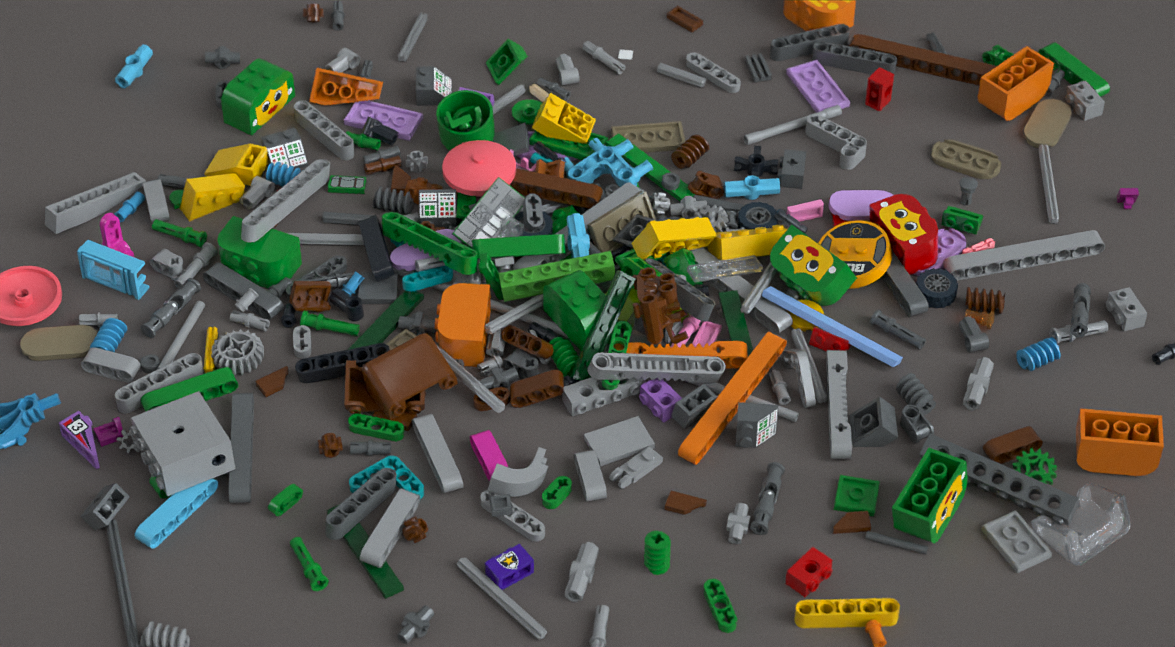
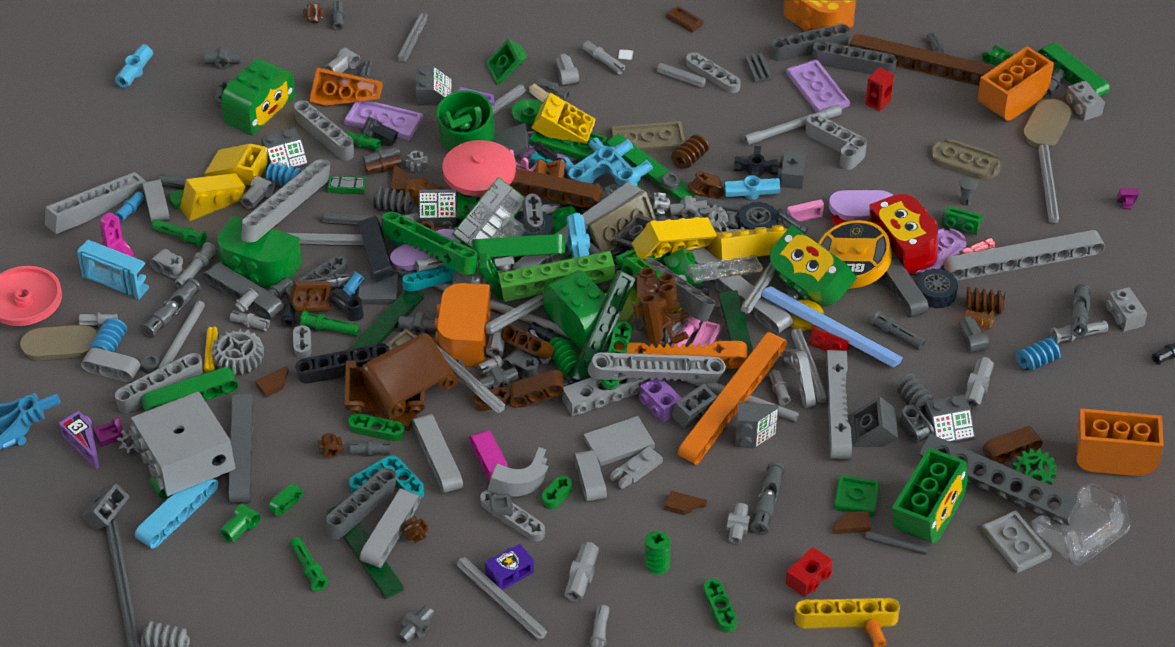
(243, 519): none -> green piece
(950, 418): none -> slope

